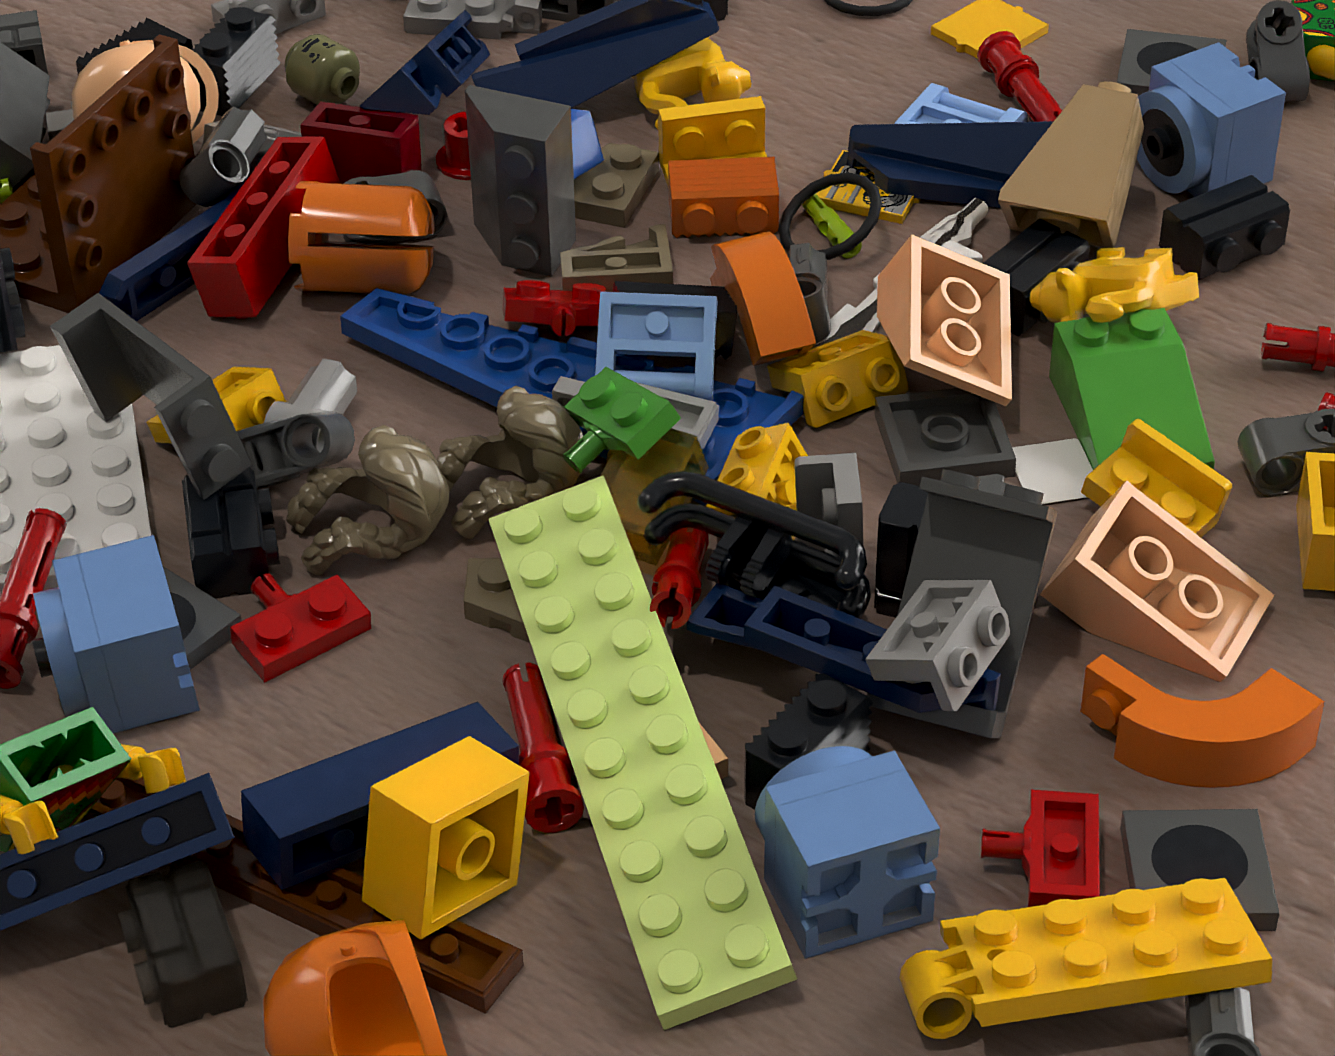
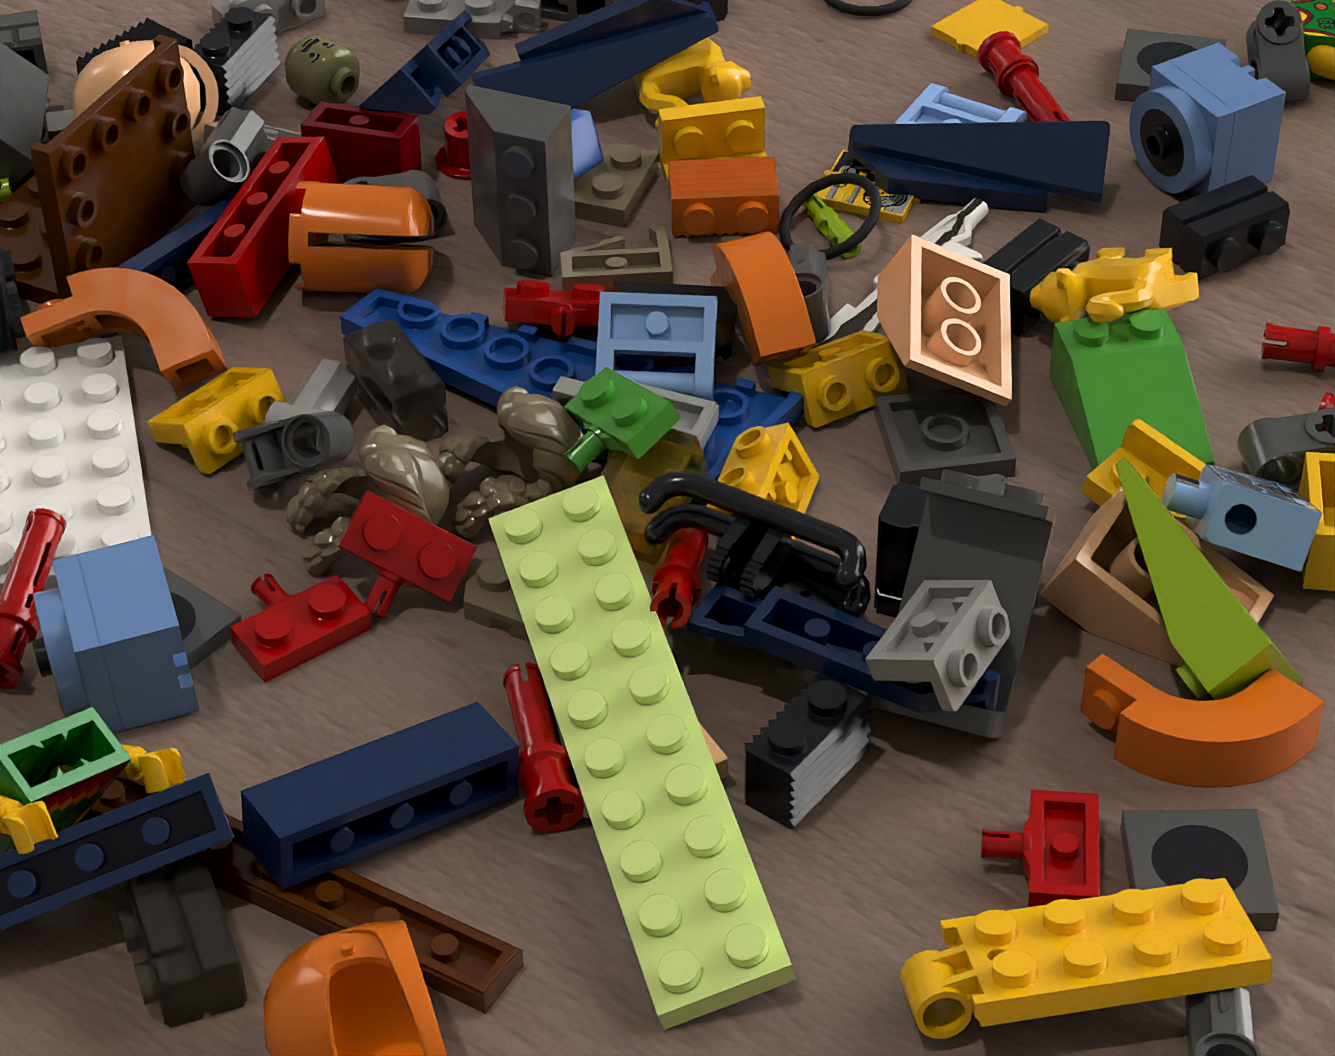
(124, 361): dark grey panel -> none
(134, 304): none -> orange arch
(228, 535): black brick -> none
(396, 381): none -> clear smoke brick
(404, 552): none -> red plate
(444, 836): yellow brick -> none
(830, 492): light grey bracket -> none
(847, 848): medium blue piece -> none
(1053, 469): white sticker -> none
(1080, 167): tan slope -> none
(1203, 618): none -> lime wedge
(1245, 514): none -> light blue torso

